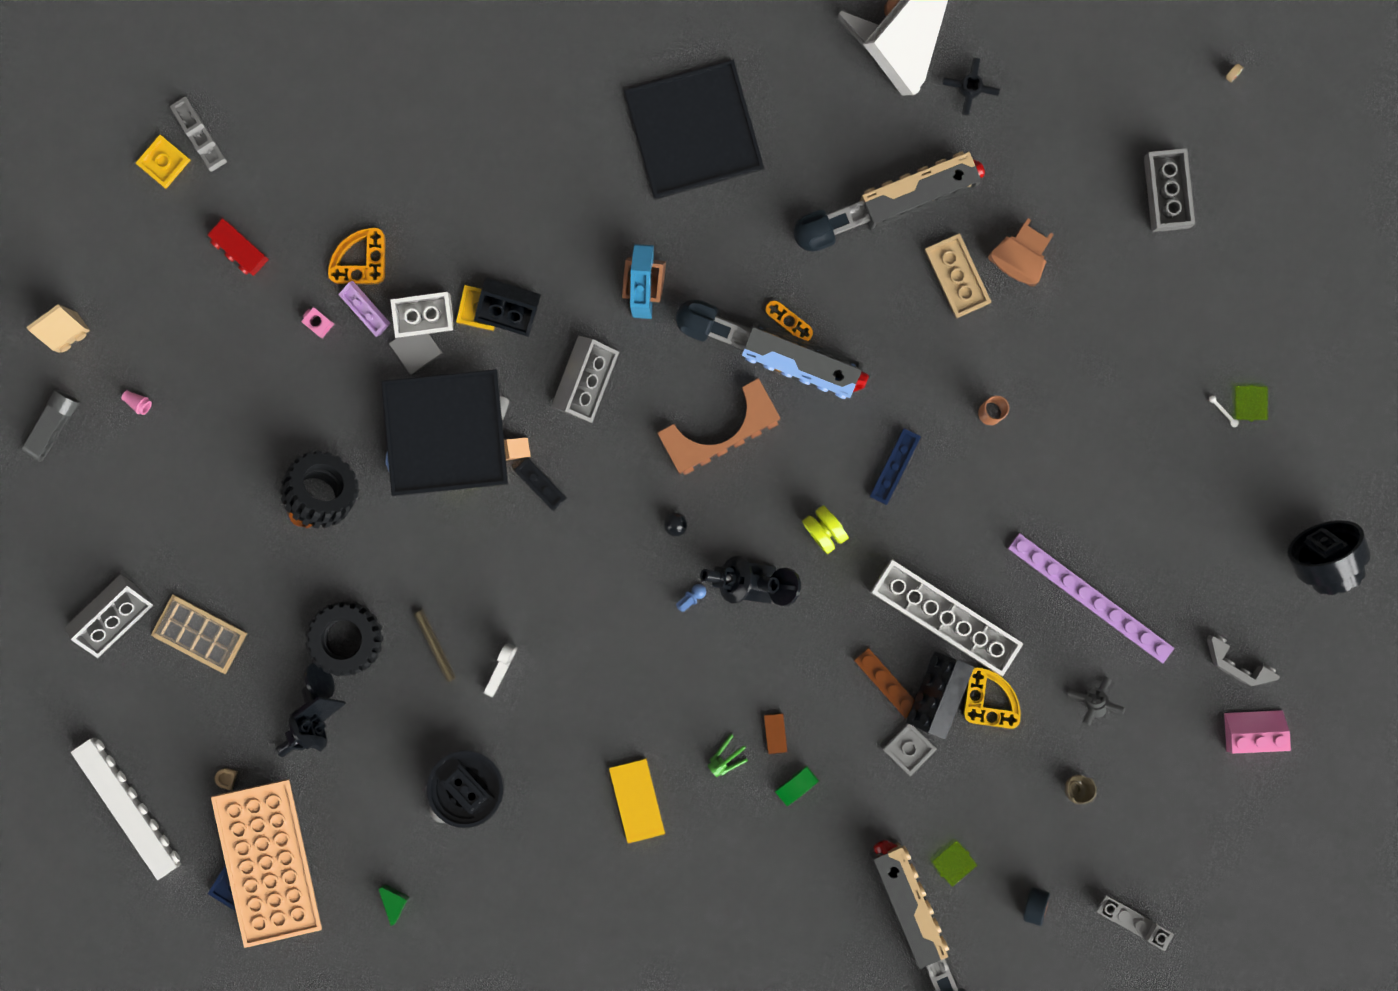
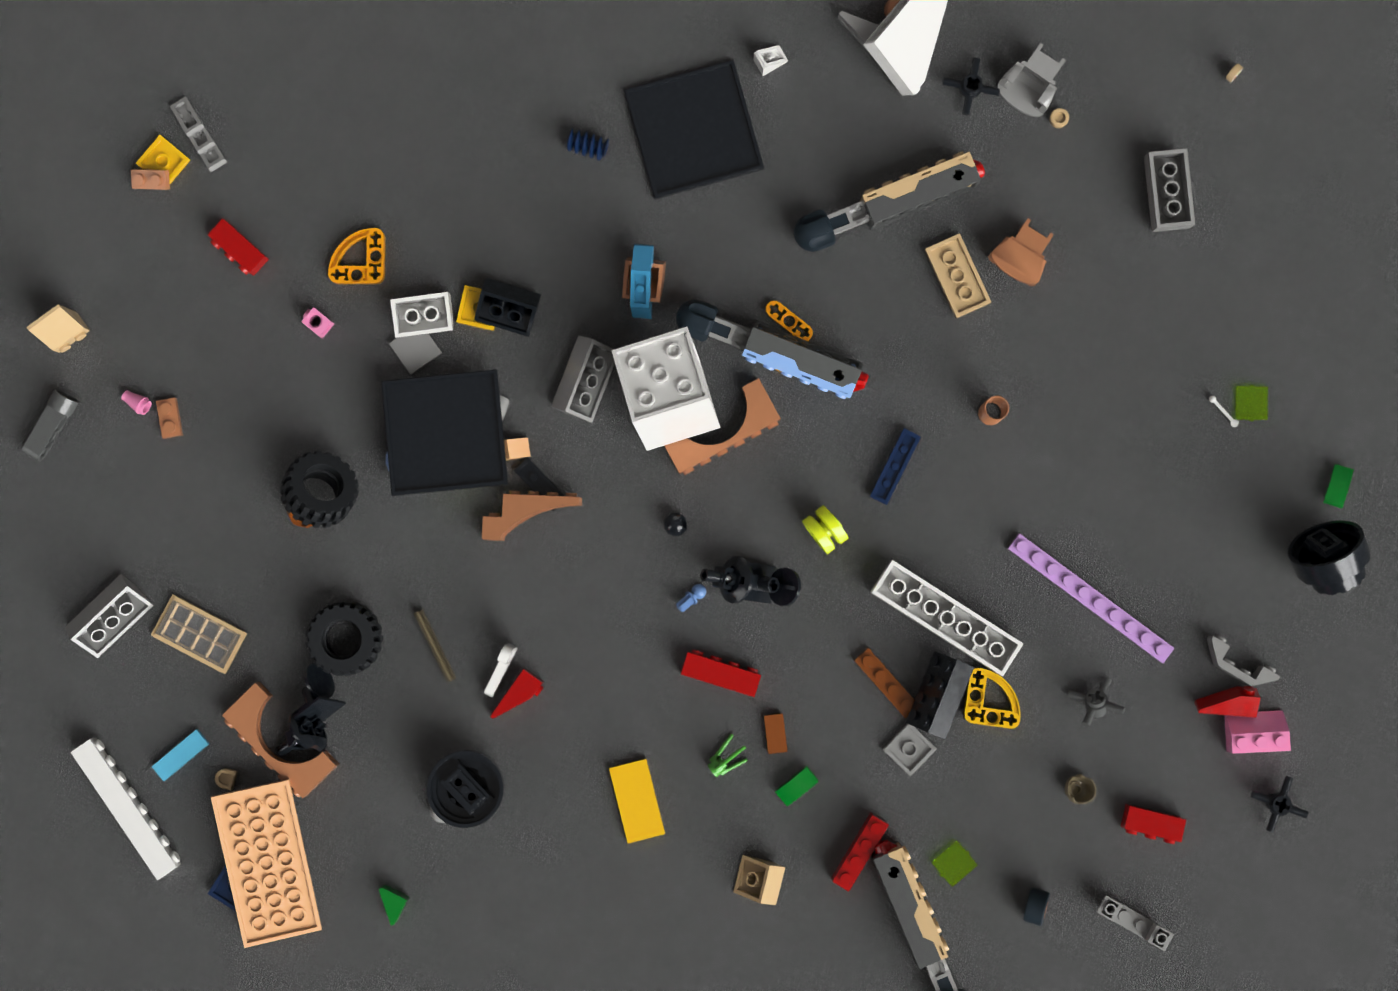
(150, 179): none -> nougat plate
(169, 418): none -> nougat plate
(180, 755): none -> medium azure tile
(246, 719): none -> nougat arch
(364, 308): lavender plate -> none
(519, 508): none -> nougat arch
(522, 690): none -> red slope
(586, 144): none -> dark blue piece
(665, 388): none -> white piece
(721, 674): none -> red brick
(759, 880): none -> tan slope
(769, 59): none -> white slope
(859, 852): none -> red brick
(1031, 83): none -> light grey piece
(1059, 118): none -> tan tile
(1153, 824): none -> red brick
(1232, 702): none -> red slope
(1286, 806): none -> black bar
(1338, 486): none -> green slope

